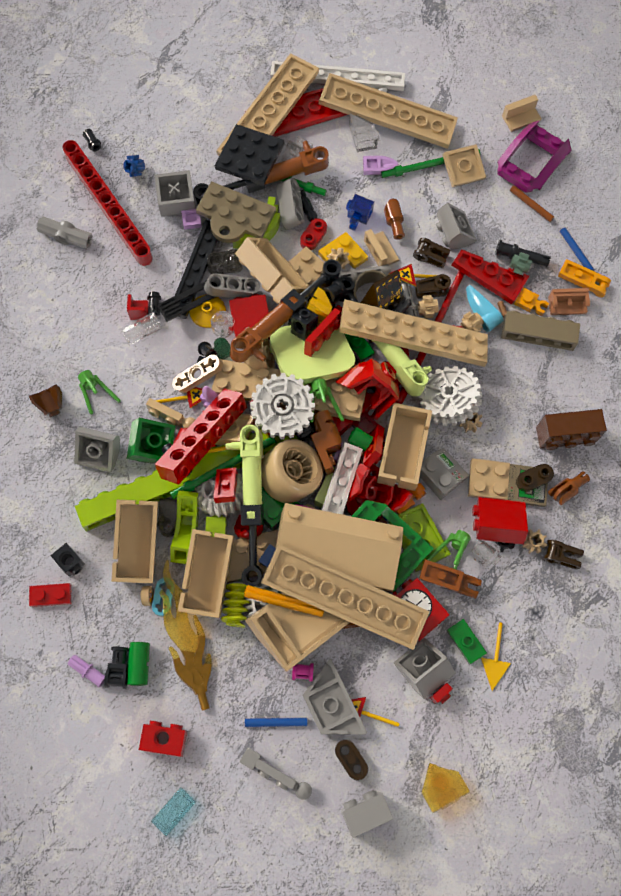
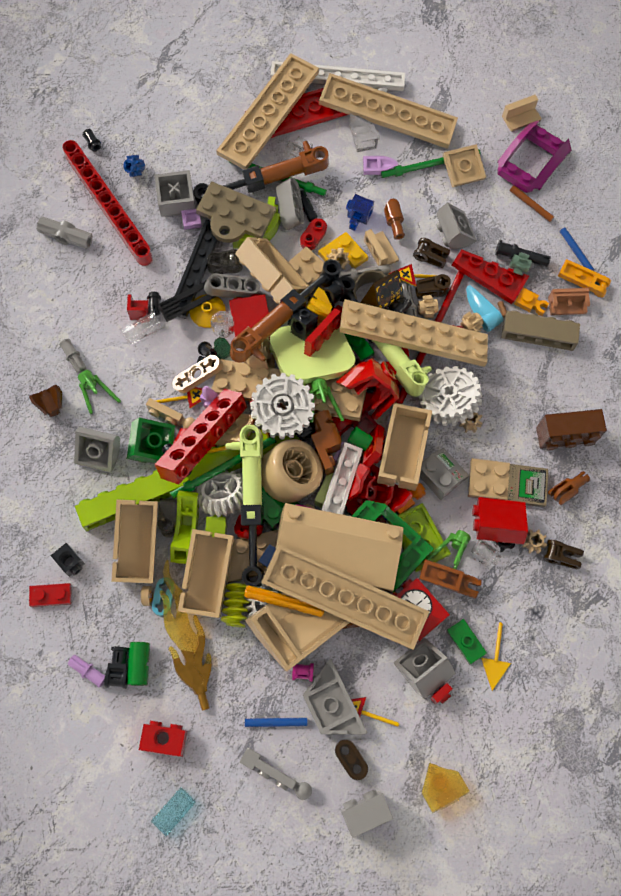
(72, 355): none -> light grey axle
(225, 485): red plate -> none
(249, 154): black plate -> none
(536, 477): dark brown plate -> none

